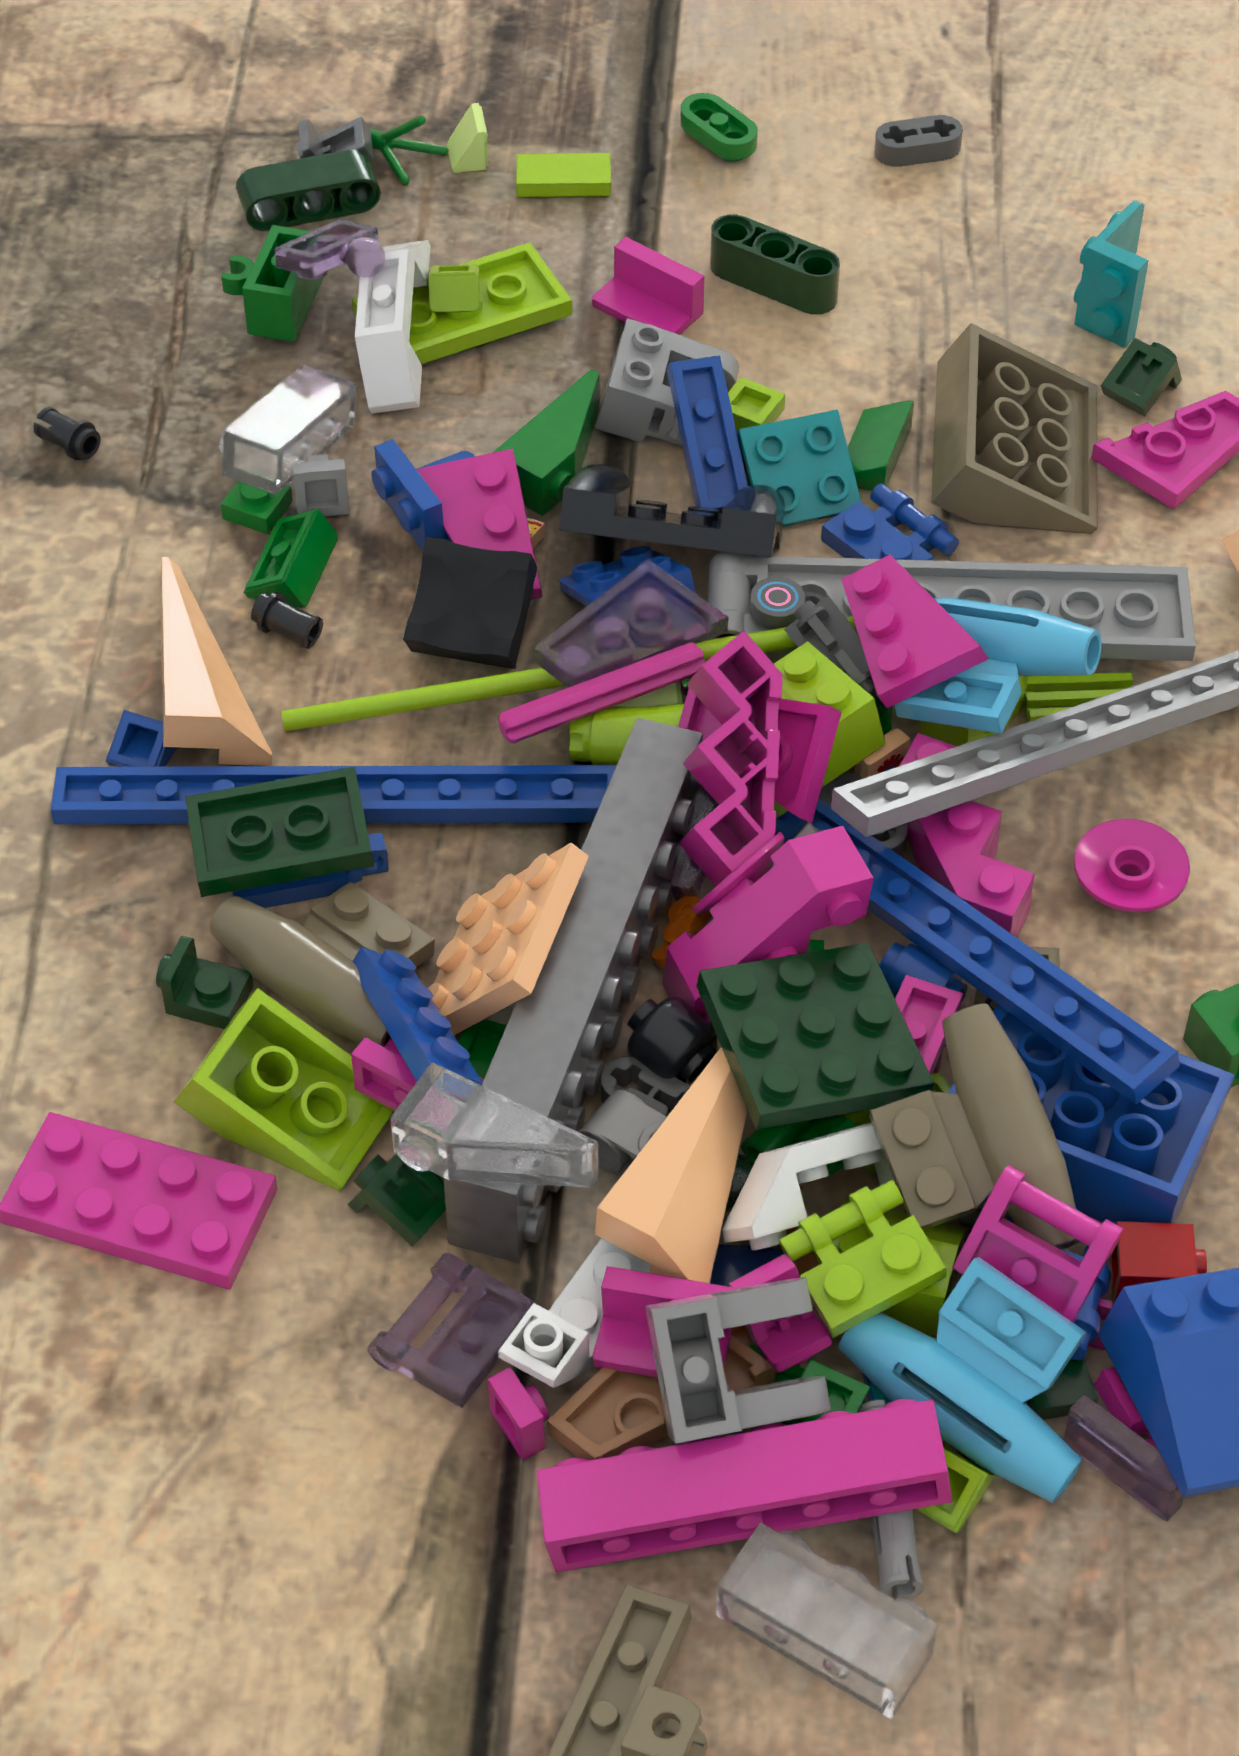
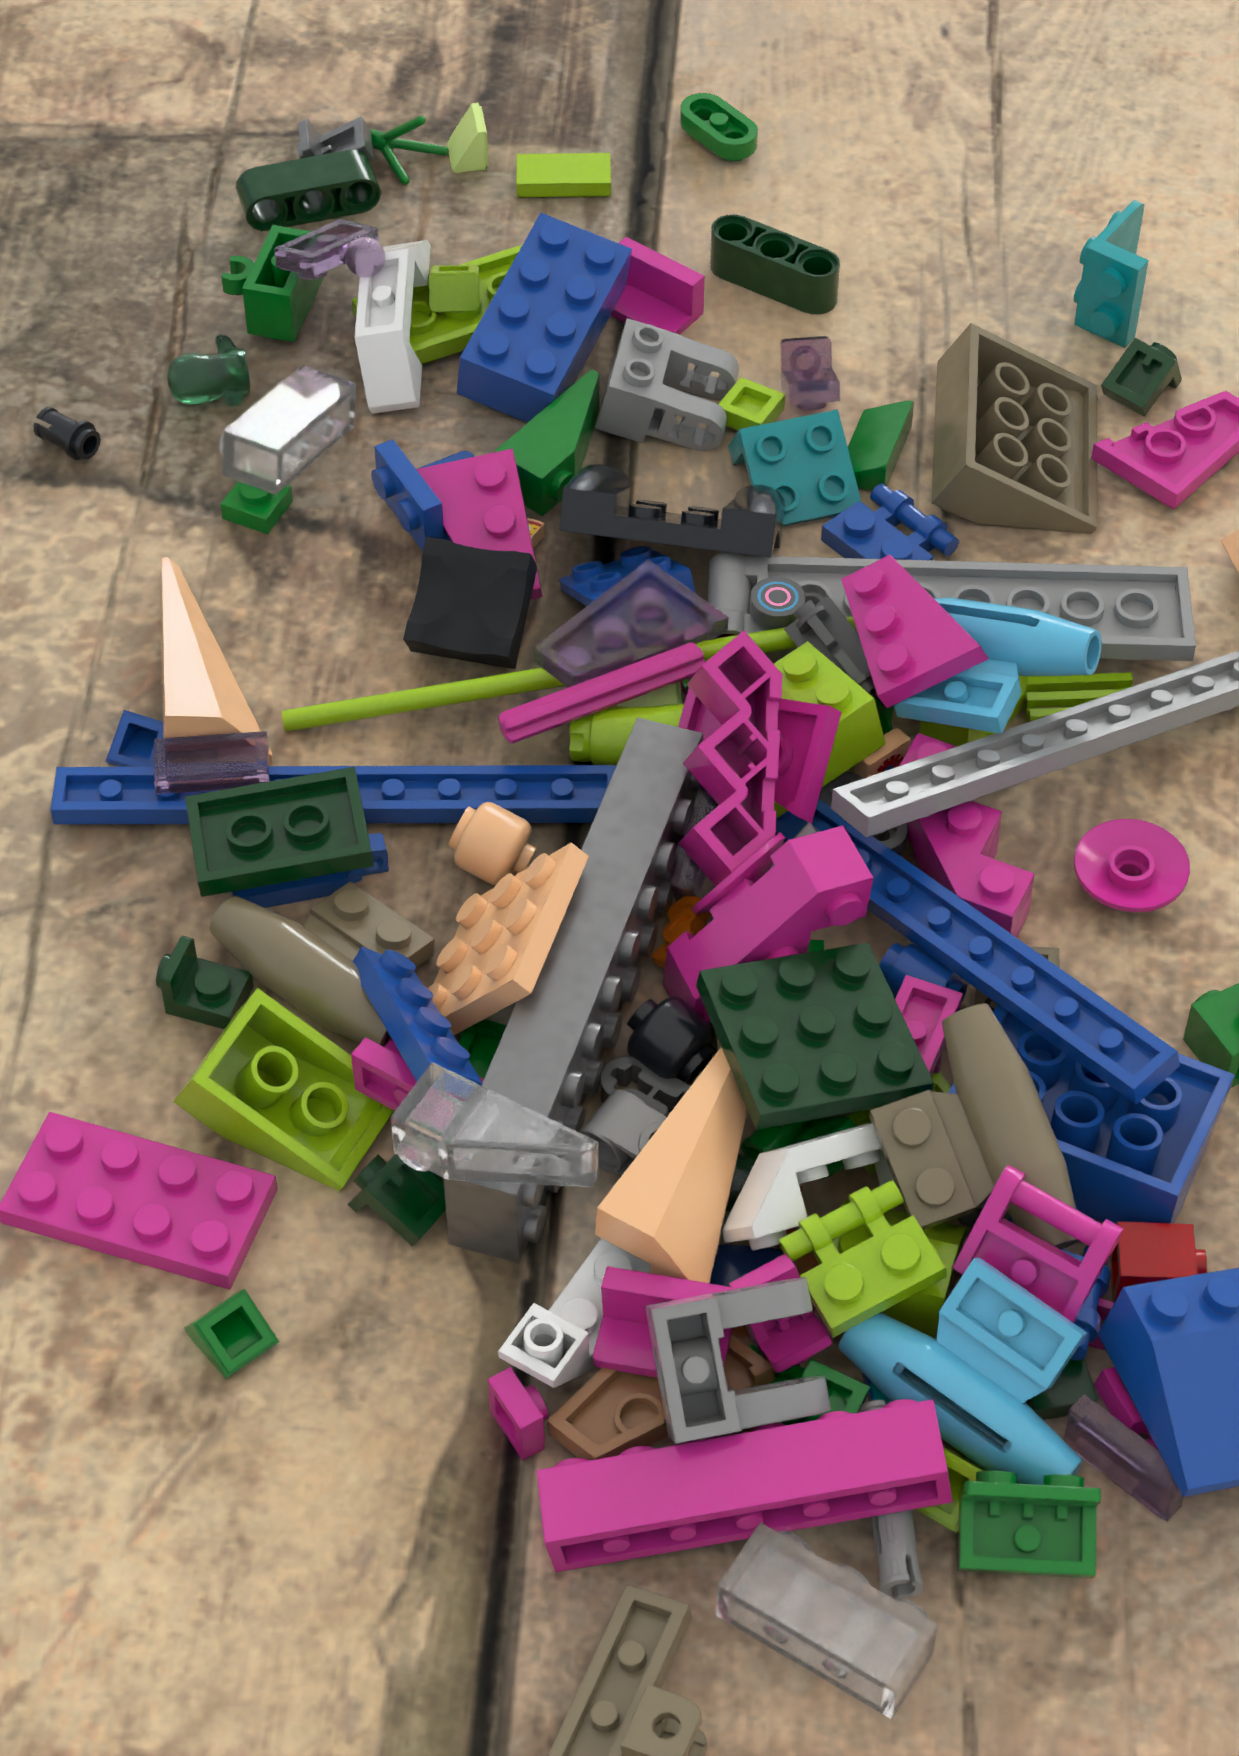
(206, 377): none -> clear green animal
(210, 762): none -> clear purple tile
(232, 1333): none -> green slope
(275, 614): black pin -> none
(294, 558): green slope -> none
(321, 485): light grey tile -> none
(467, 1339): clear purple plate -> none
(492, 843): none -> light nougat head
(543, 319): none -> blue brick
(707, 430): blue plate -> none
(808, 372): none -> bracket
(918, 140): dark grey beam -> none
(1028, 1526): none -> green bracket

